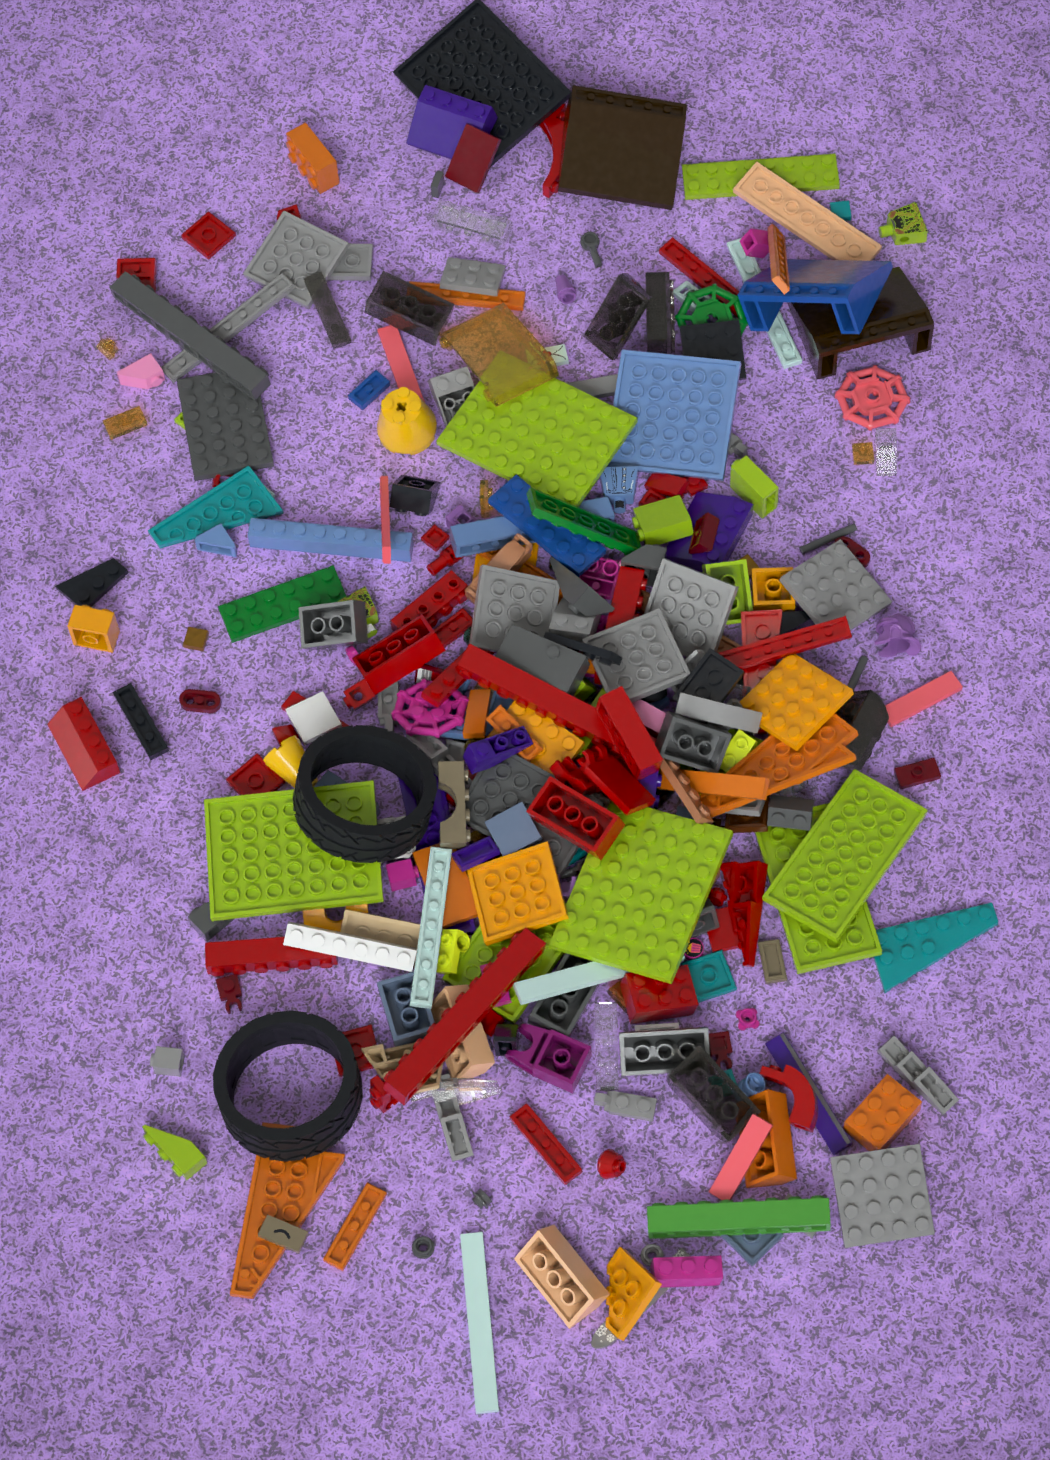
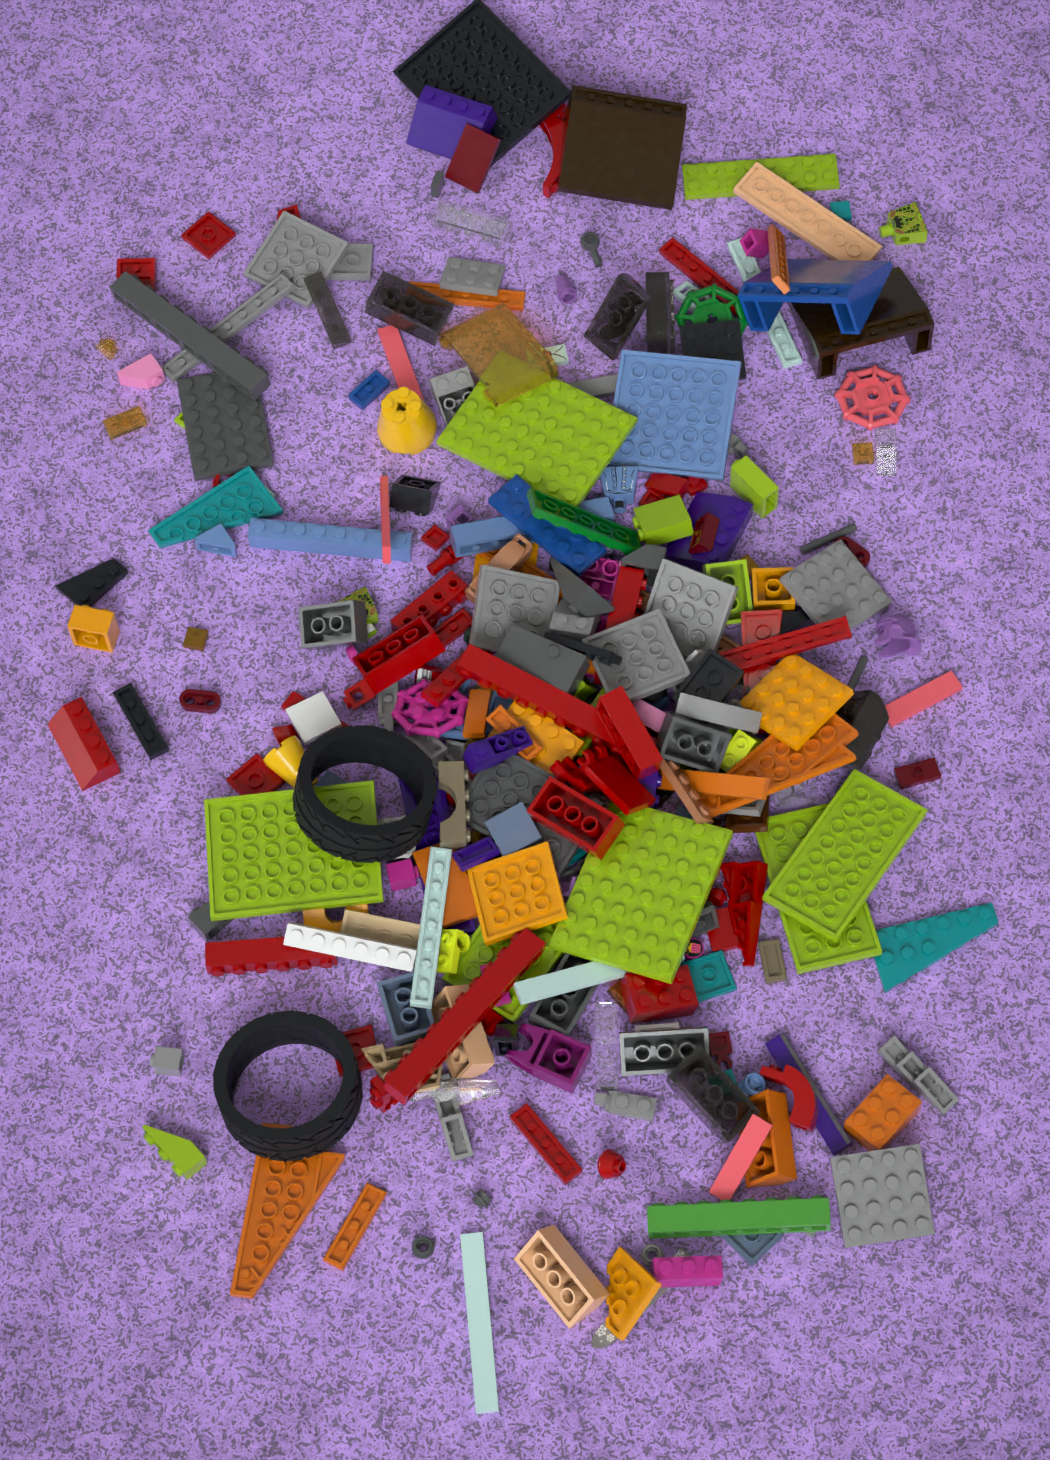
(228, 990): dark red plate -> none
(279, 603): green plate -> none
(283, 1234): dark tan tile -> none
(312, 158): orange brick -> none
(485, 493): clear yellow plate -> none
(747, 1013): dark pink plate -> none
(790, 812): dark grey brick -> none

